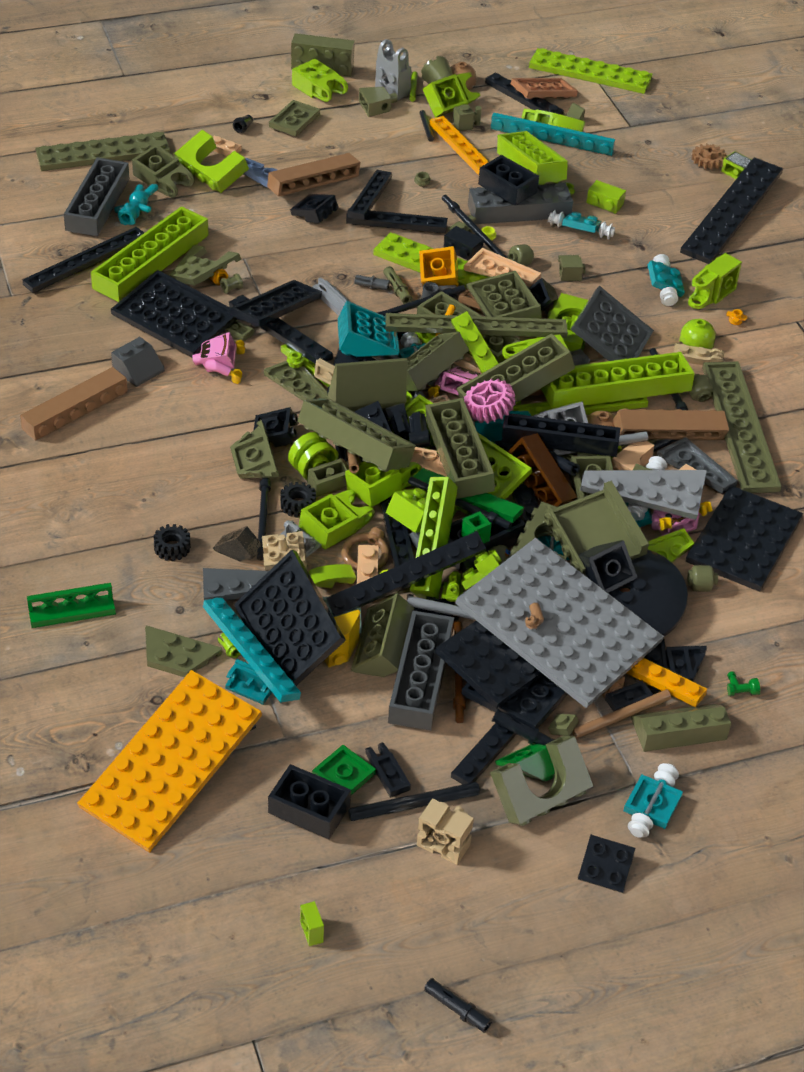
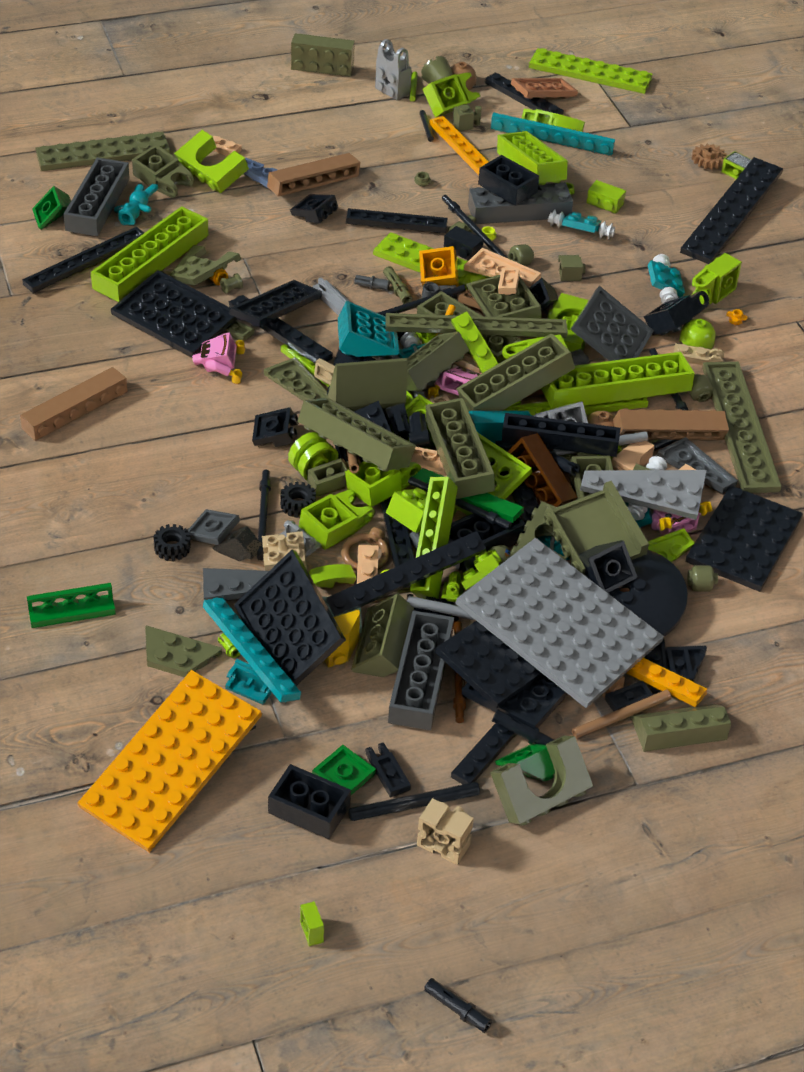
(51, 207): none -> green slope
(137, 361): dark grey slope -> none
(213, 526): none -> dark grey plate
(242, 123): black cone -> none
(254, 455): olive wing -> none
(294, 118): olive plate -> none
(295, 359): lime plate -> none
(318, 80): lime brick -> none
(369, 195): black plate -> none
(376, 100): olive torso -> none
(478, 523): green brick -> none
(490, 400): bright pink gear -> none
(508, 281): none -> light nougat plate
(536, 618): medium nougat arm -> none
(563, 724): olive plate -> none
(576, 112): olive slope -> none
(606, 863): black hinge -> none
(653, 801): teal plate -> none
(675, 313): none -> black brick
(733, 687): green piece -> none

